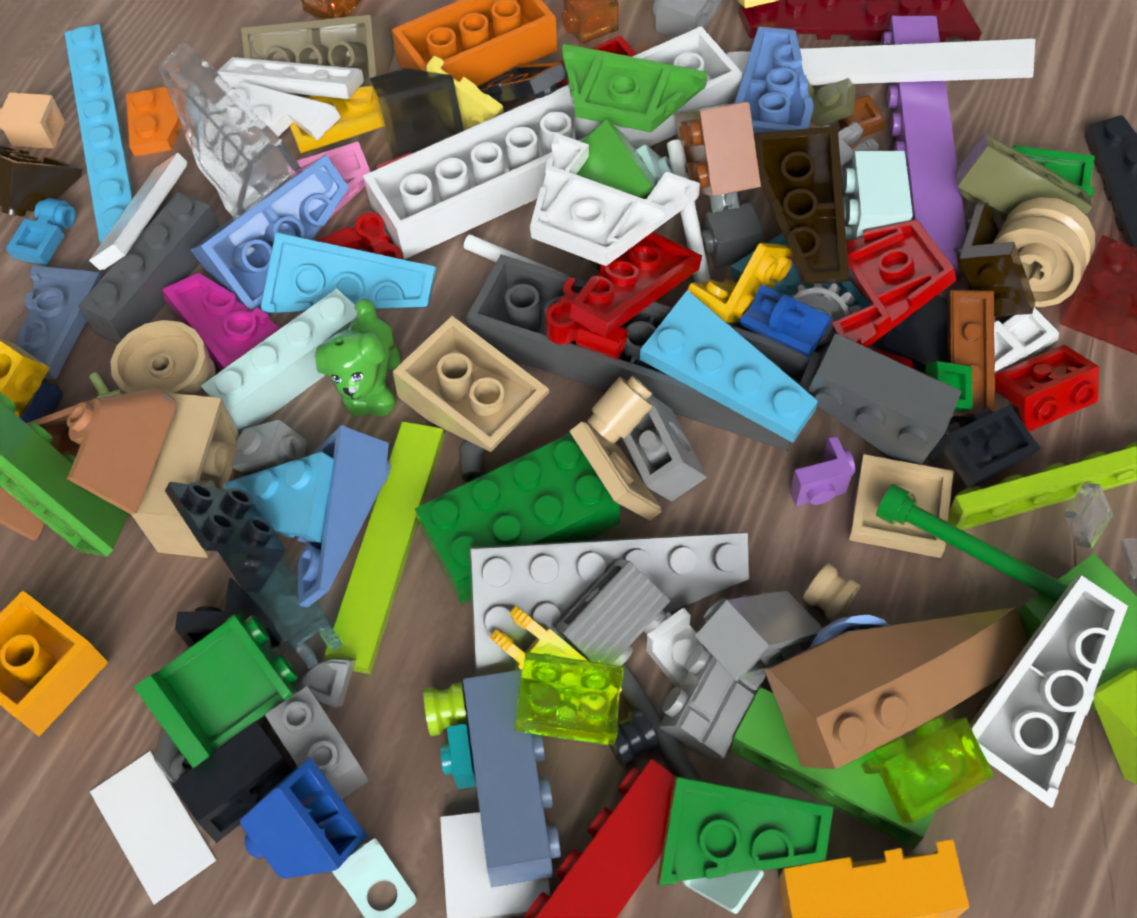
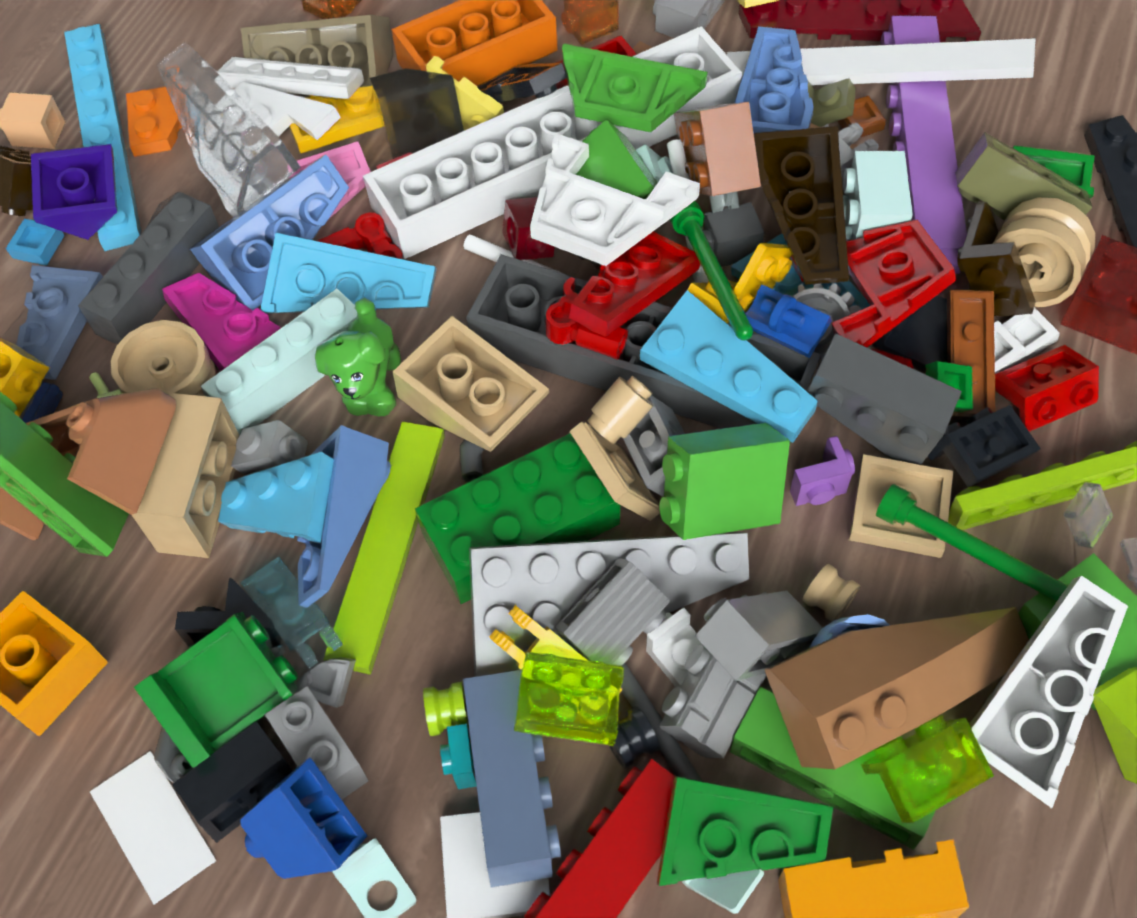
(74, 189): none -> dark purple slope
(138, 212): white tile -> none
(232, 526): black bracket -> none
(517, 231): none -> dark red brick
(690, 223): none -> green piece
(724, 480): none -> bright green brick

